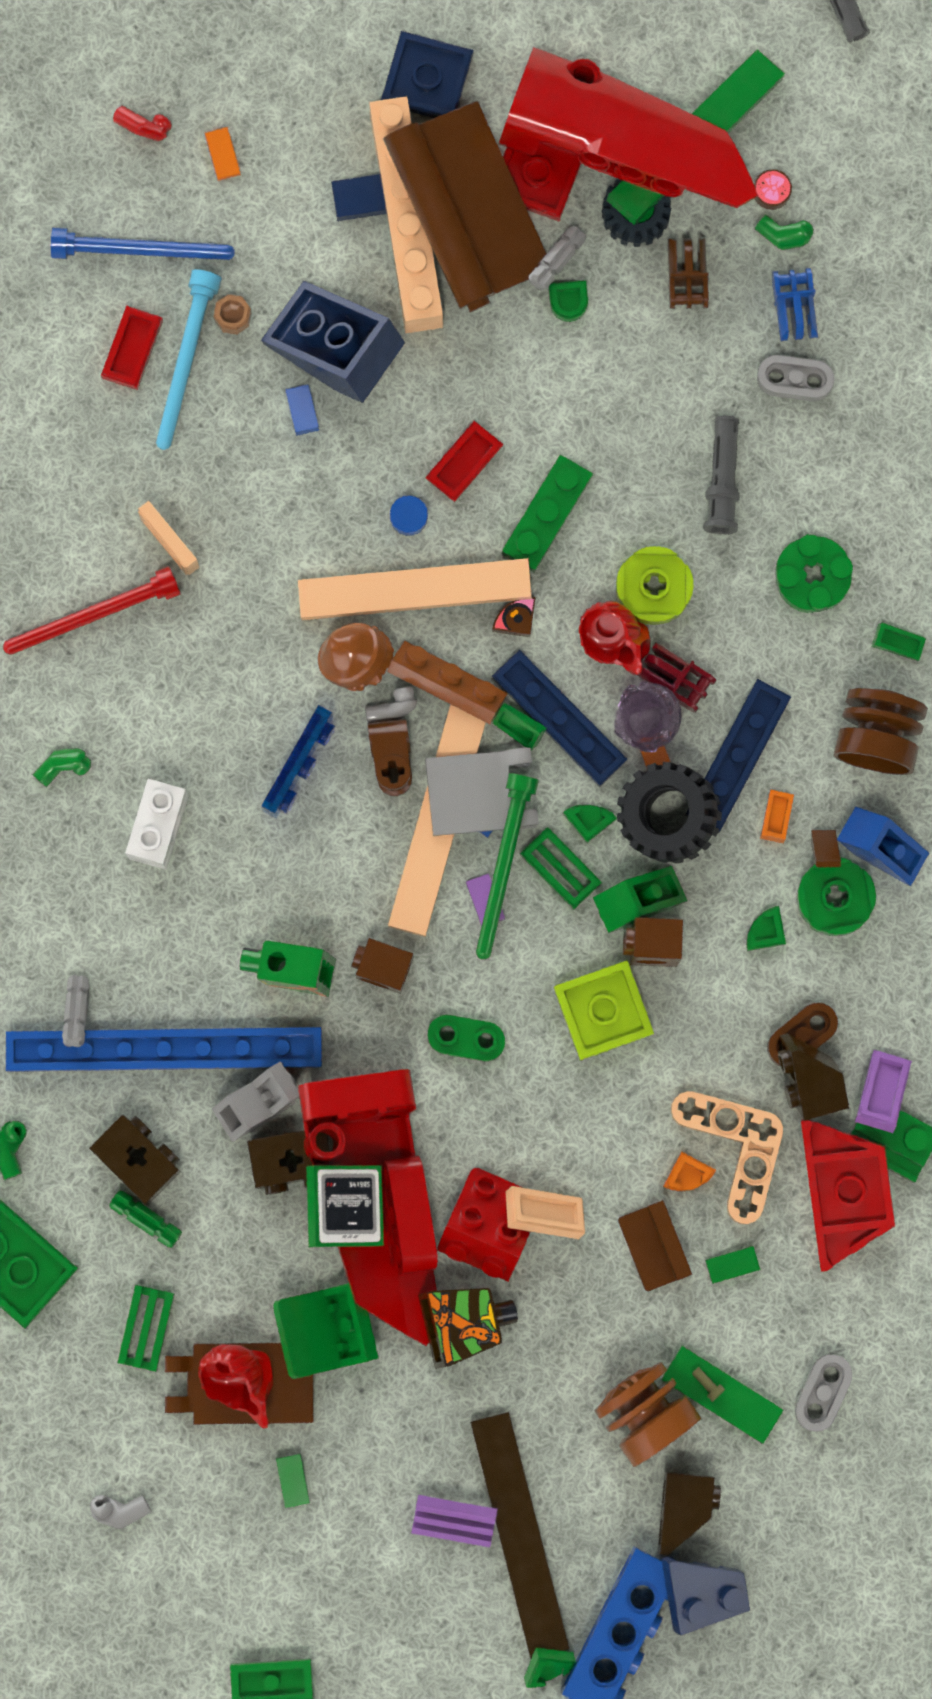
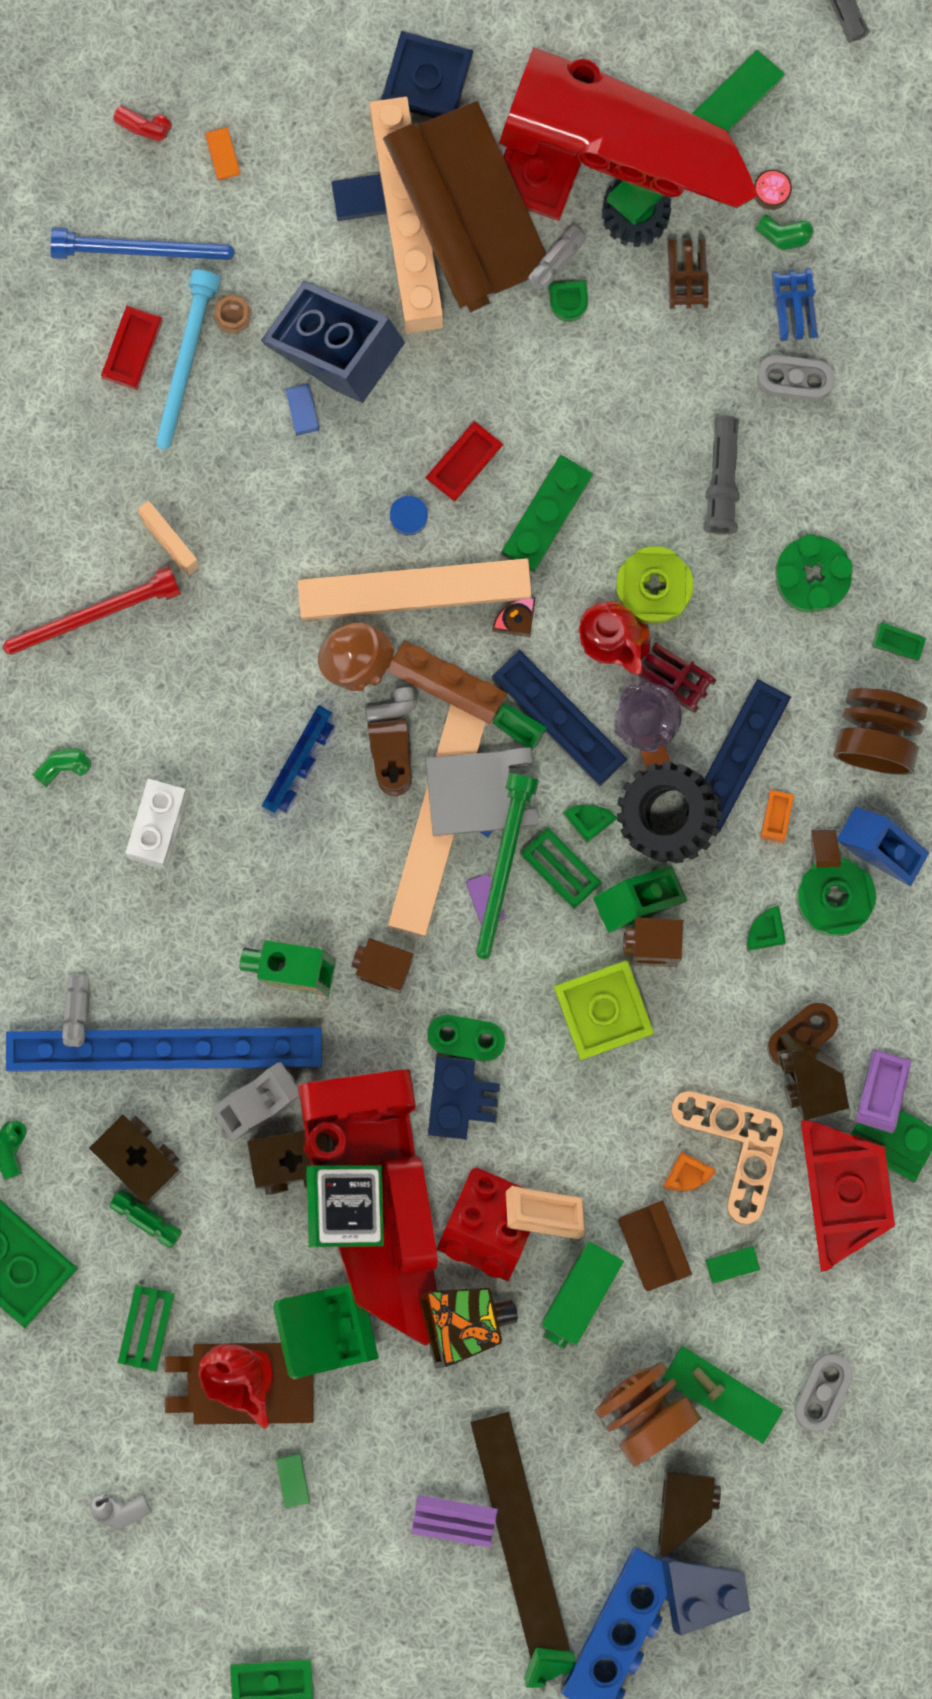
(458, 1099): none -> dark blue hinge
(580, 1295): none -> green window

